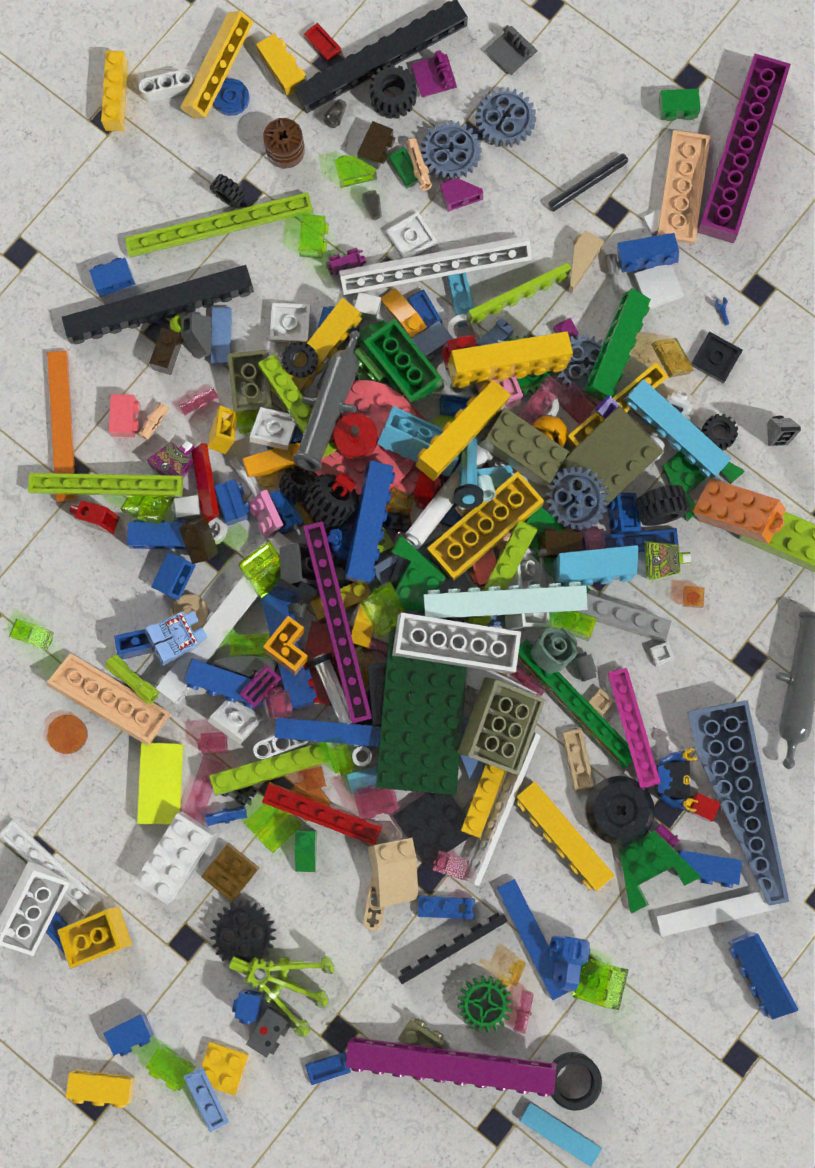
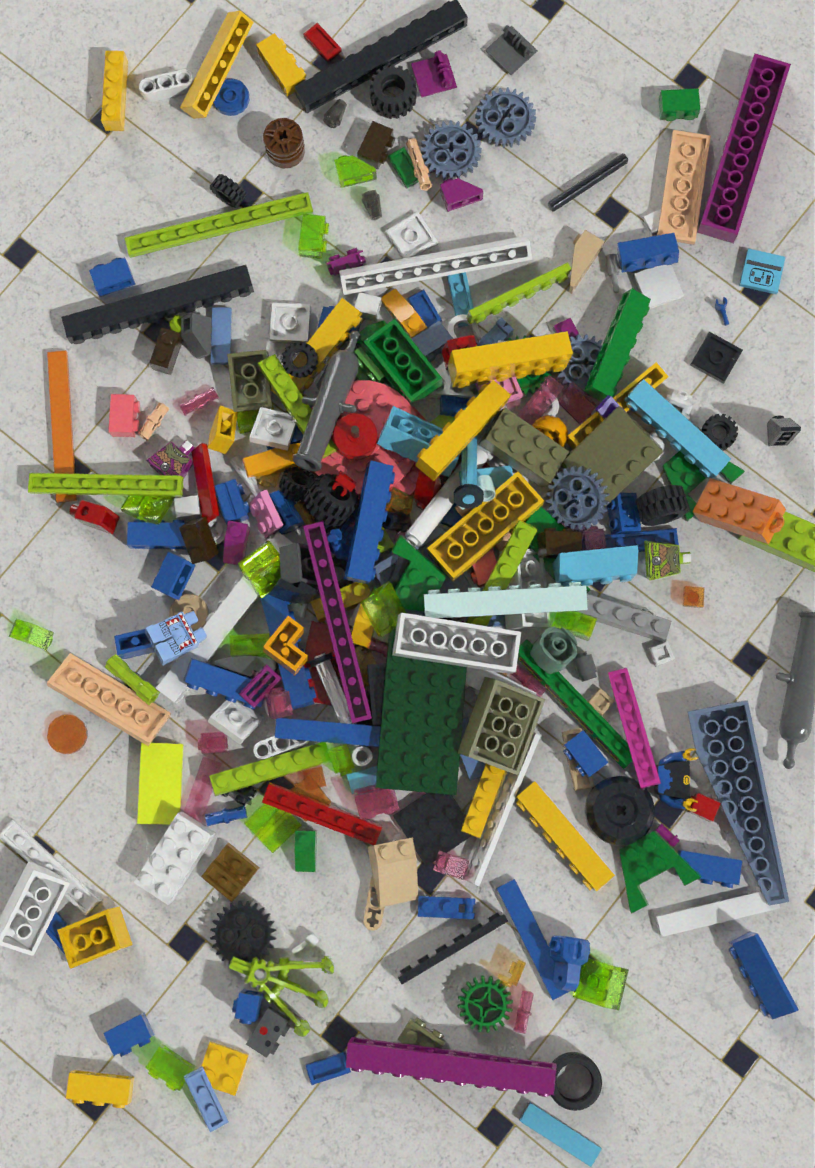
(235, 542): none -> magenta slope
(312, 940): none -> white hand
(584, 754): none -> blue brick
(672, 357): clear yellow tile -> none
(762, 271): none -> medium azure tile

